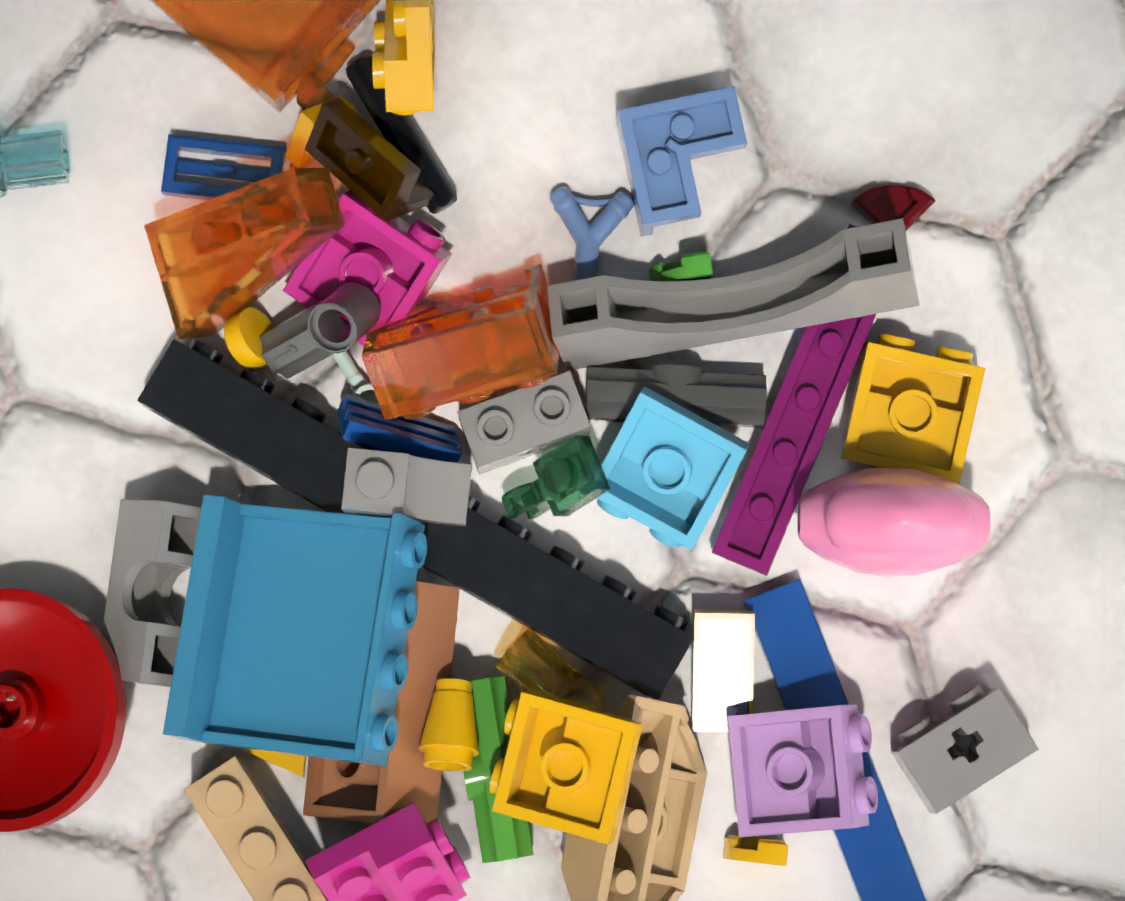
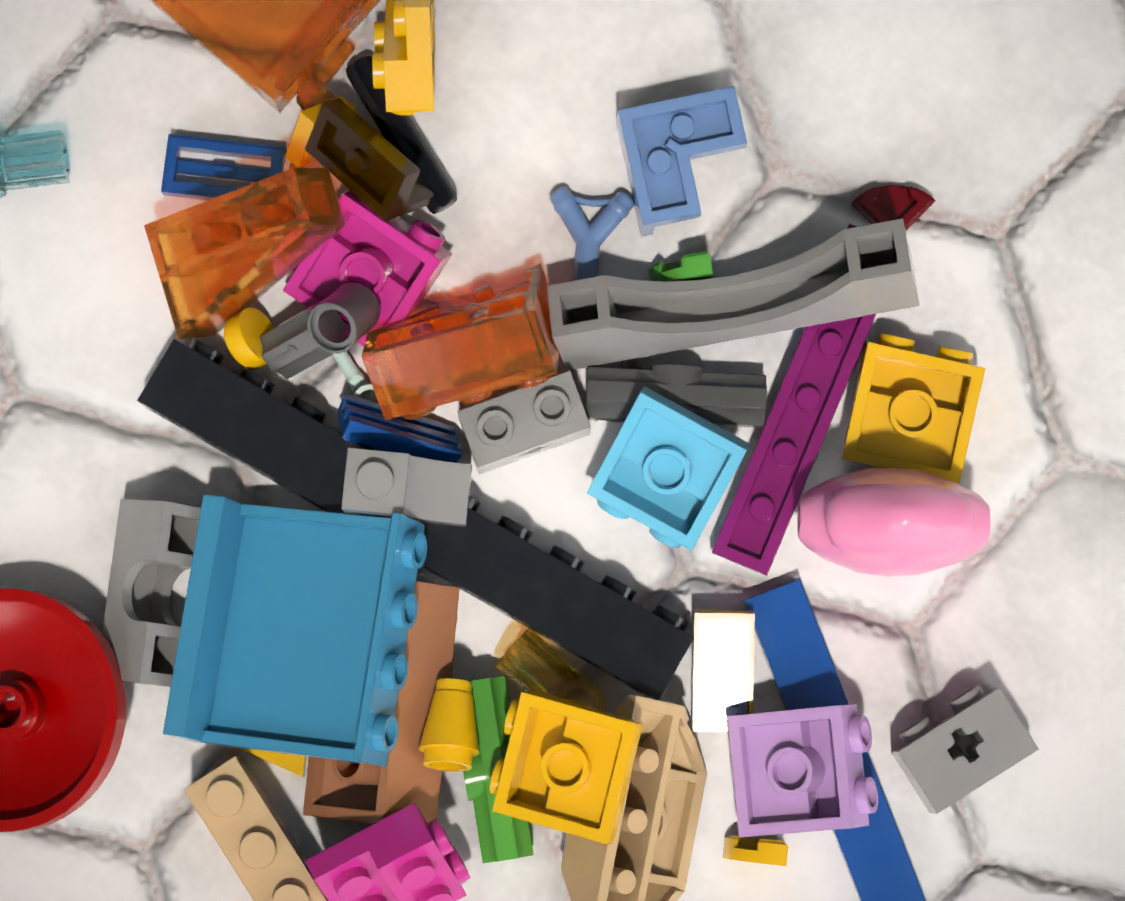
(565, 483): clear green plate -> none

